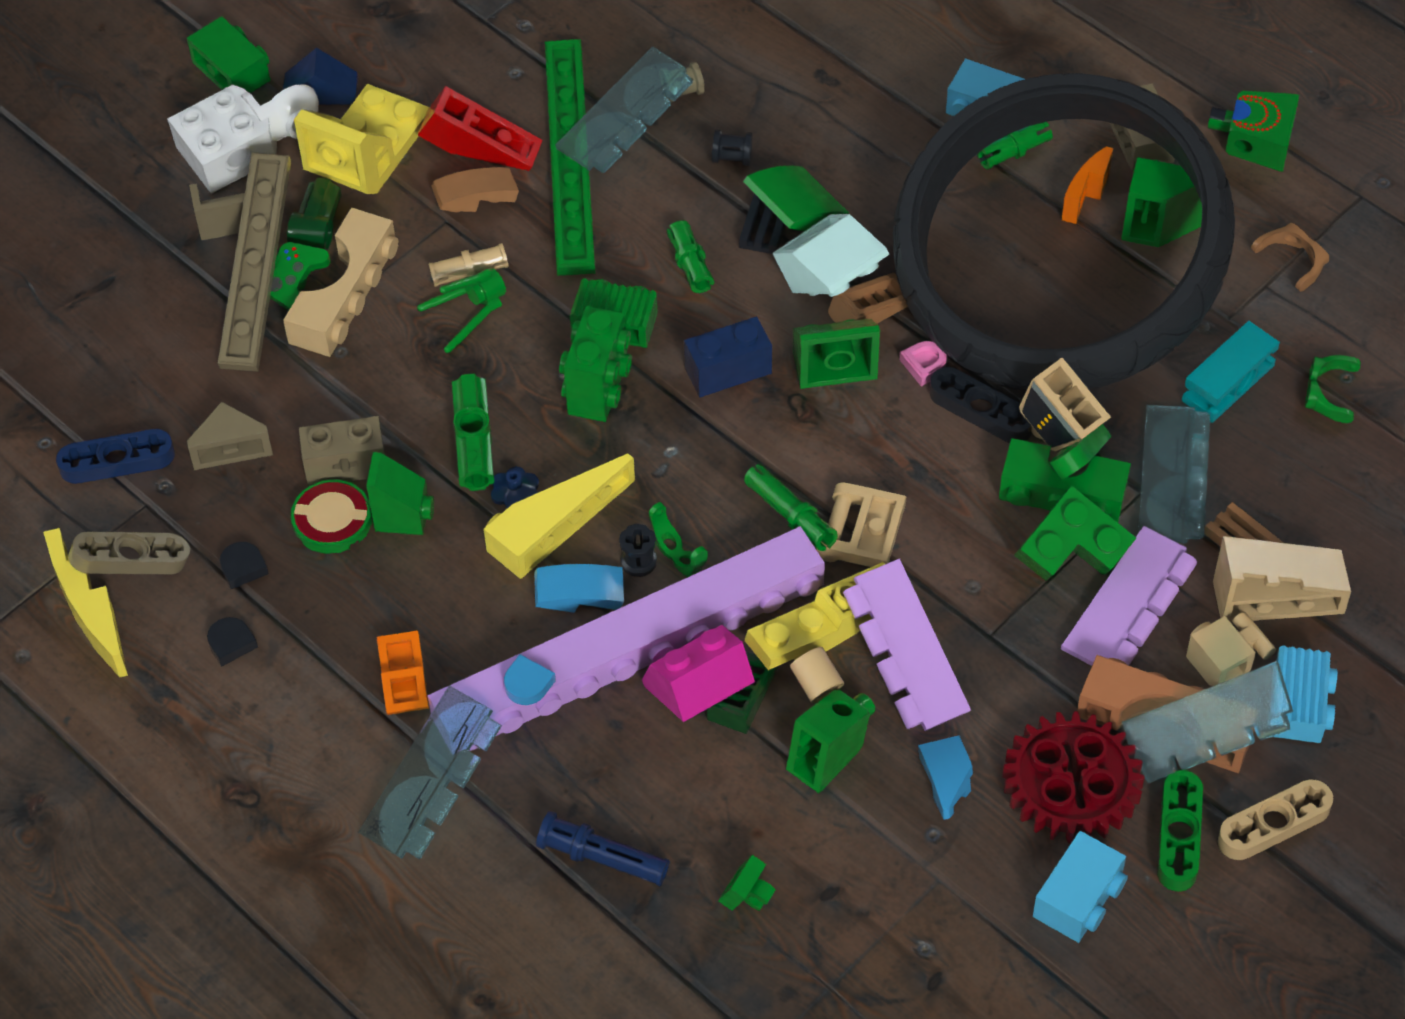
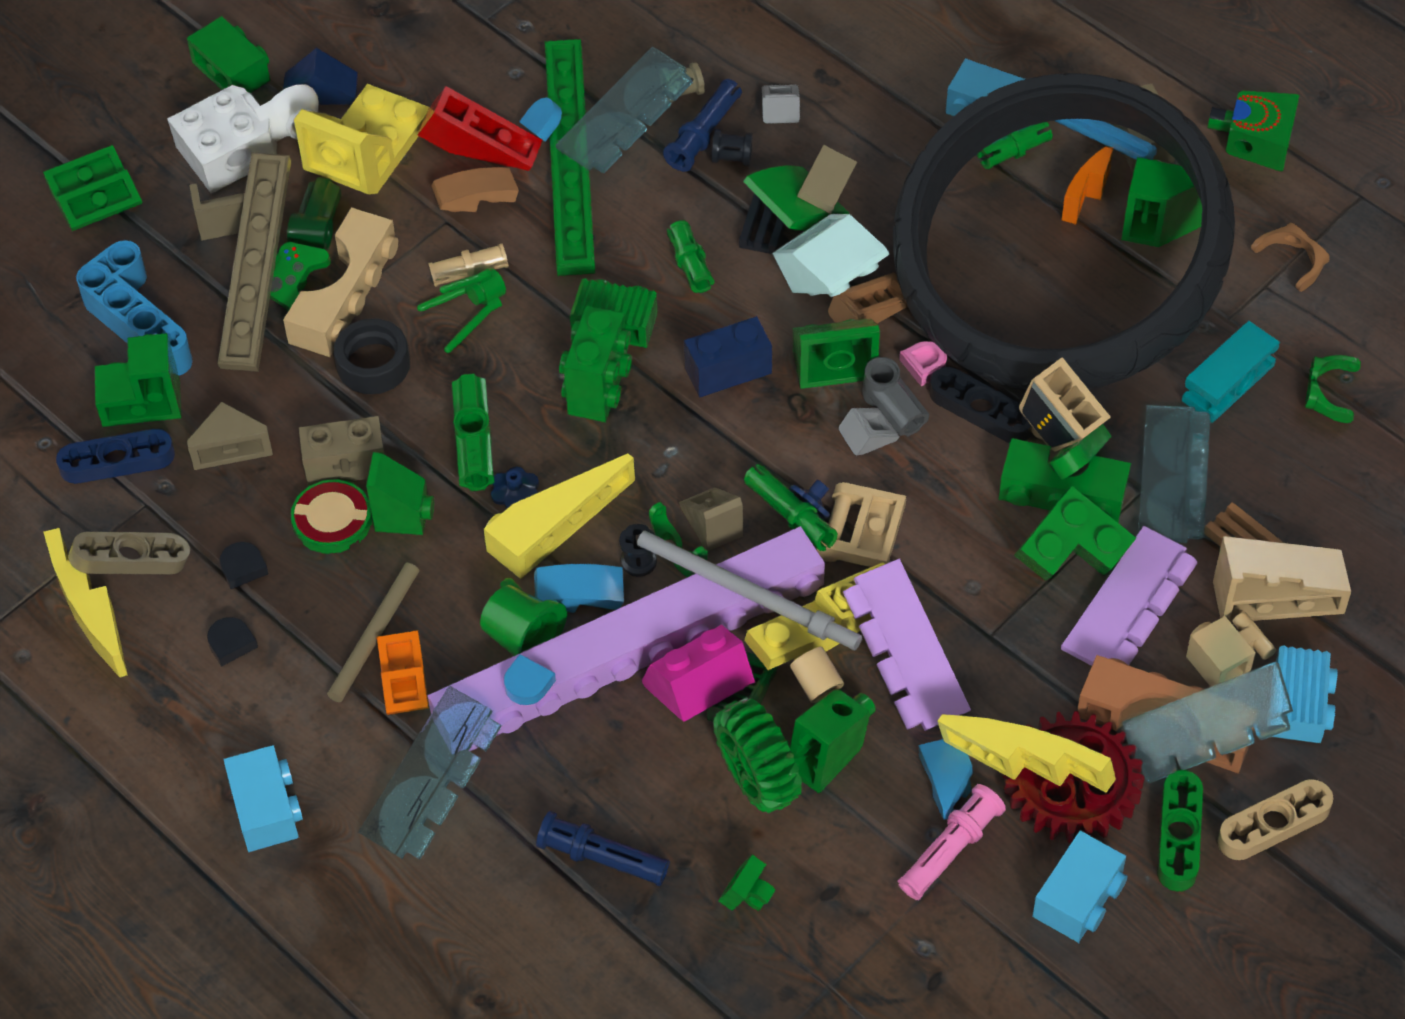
(92, 188): none -> green slope
(110, 294): none -> dark azure beam
(142, 387): none -> green brick
(261, 798): none -> medium azure brick
(372, 379): none -> black tyre
(374, 629): none -> dark tan bar
(520, 619): none -> green hat
(542, 118): none -> dark azure tile
(695, 134): none -> dark blue pin
(714, 517): none -> dark tan slope
(757, 755): none -> green gear
(780, 103): none -> light grey slope
(813, 496): none -> dark blue plant
(818, 623): none -> light grey bar
(827, 179): none -> dark tan slope
(867, 430): none -> light grey slope
(892, 396): none -> dark grey piece
(963, 828): none -> bright pink pin
(1015, 746): none -> light yellow slope
(1112, 137): none -> dark azure axle

